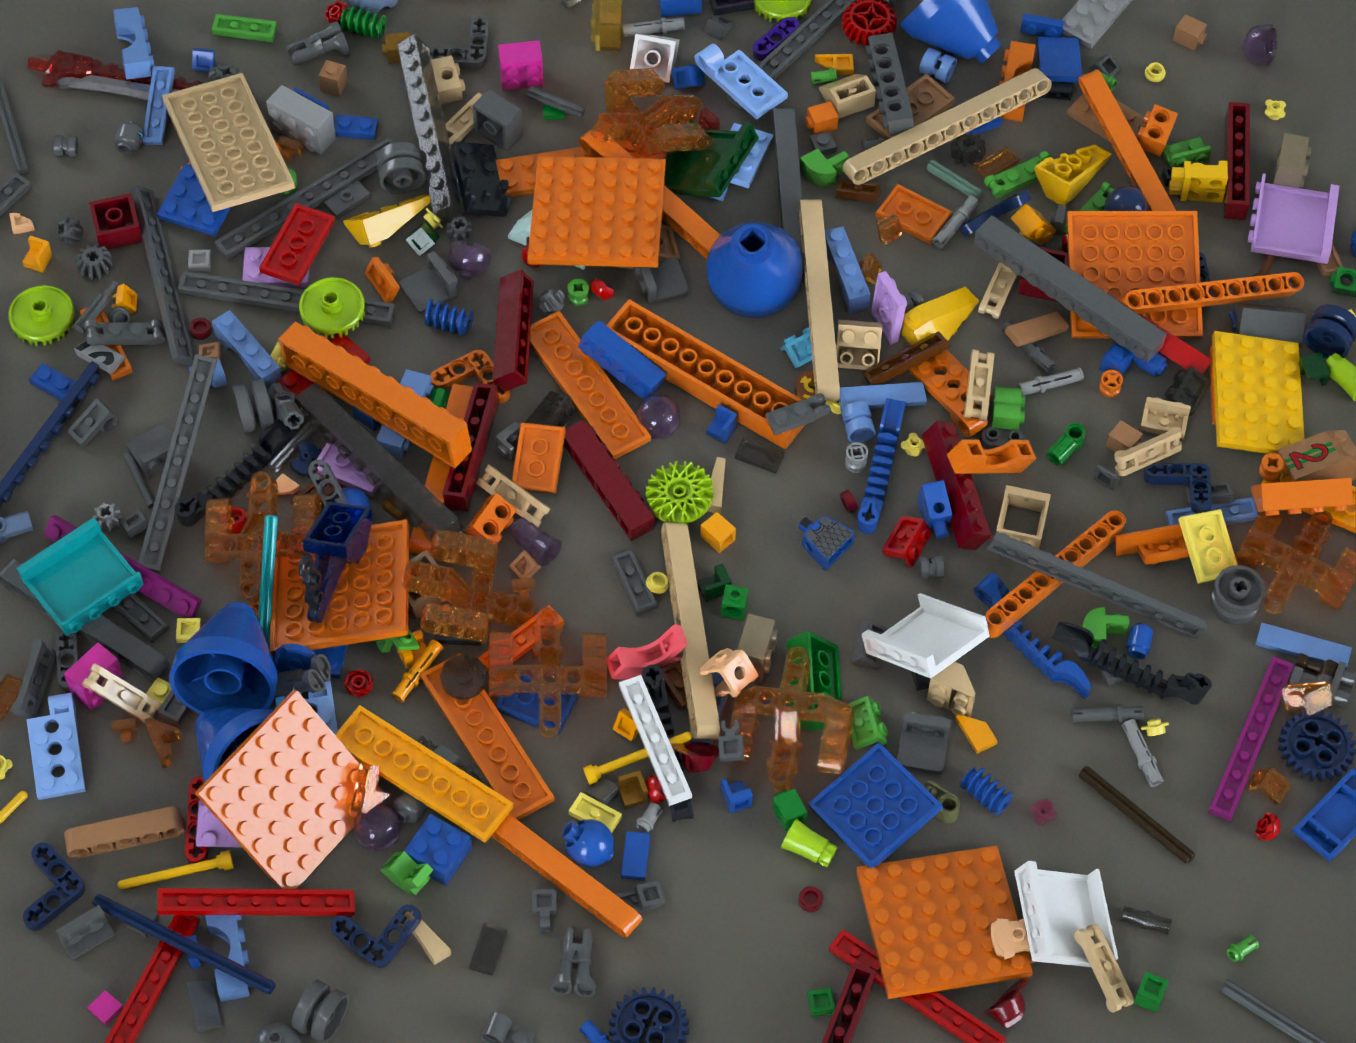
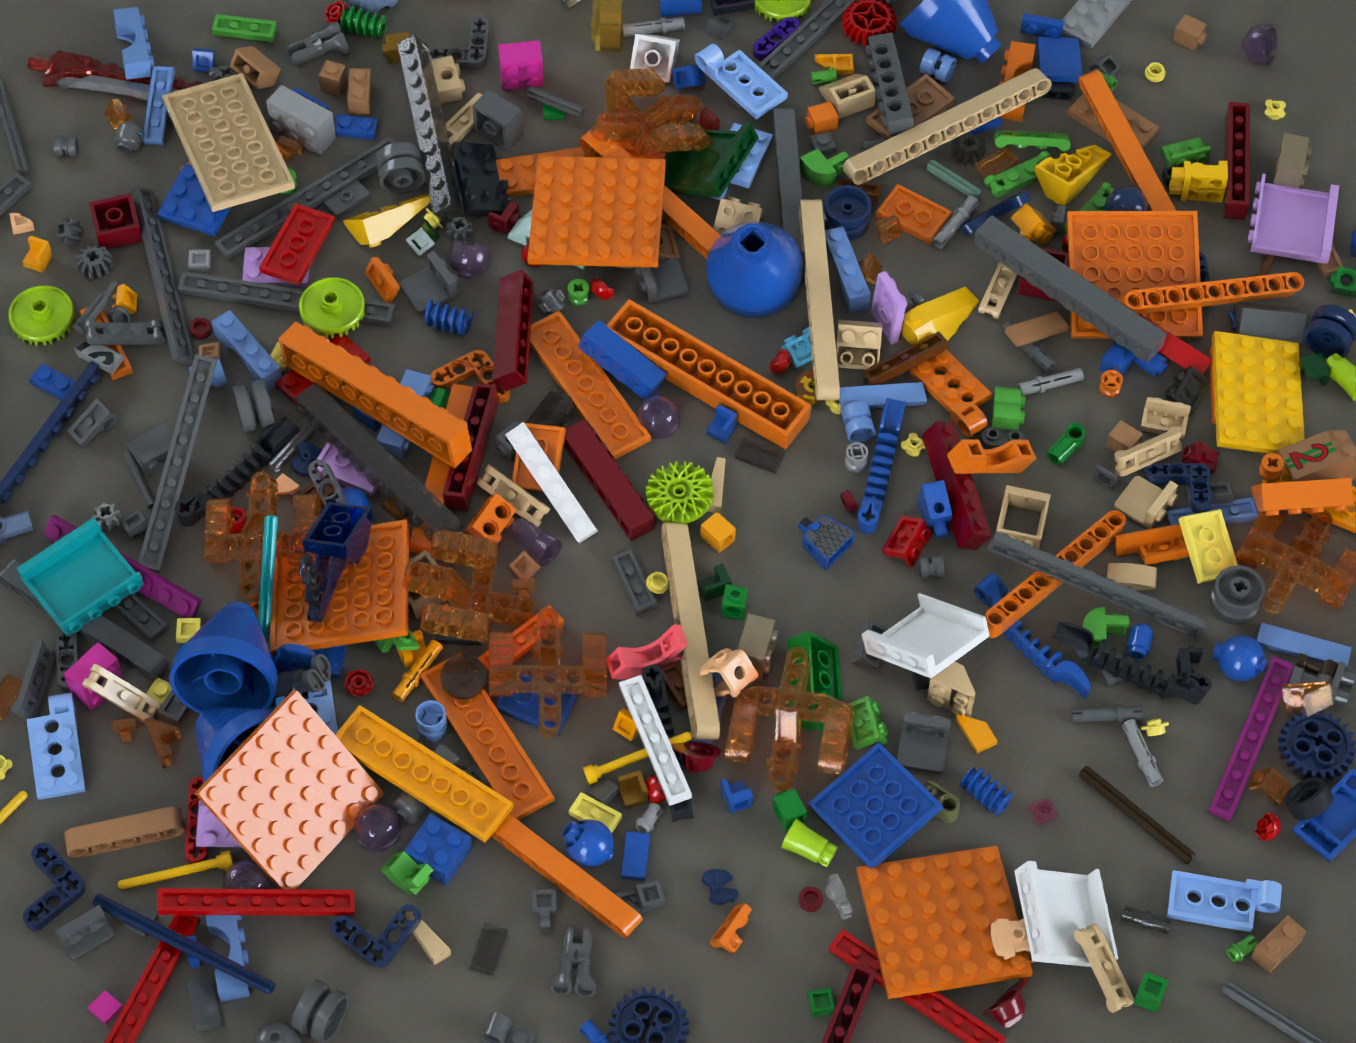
(117, 113): none -> clear orange tile
(246, 875): none -> clear purple cylinder
(255, 67): none -> medium nougat brick
(285, 406): dark grey piece -> none
(359, 92): none -> medium nougat brick
(365, 795): clear orange slope -> none
(431, 720): none -> medium blue wheel
(506, 220): none -> dark red bracket
(551, 483): none -> white plate
(715, 881): none -> dark blue piece
(725, 935): none -> orange hinge
(731, 745): dark grey plate -> none
(733, 212): none -> tan bracket
(781, 362): none -> red plate
(797, 414): dark grey hinge -> none
(837, 892): none -> clear plate
(848, 208): none -> dark blue wheel
(979, 385): tan plate -> none
(1041, 140): none -> bright green plate
(1134, 575): none -> tan slope
(1146, 501): none -> tan bracket
(1157, 129): orange brick -> none
(1186, 658): none -> black bracket
(1201, 453): none -> dark red bracket
(1240, 657): none -> blue brick
(1258, 895): none -> light blue hinge
(1278, 944): none -> medium nougat brick
(1308, 798): none -> black tyre

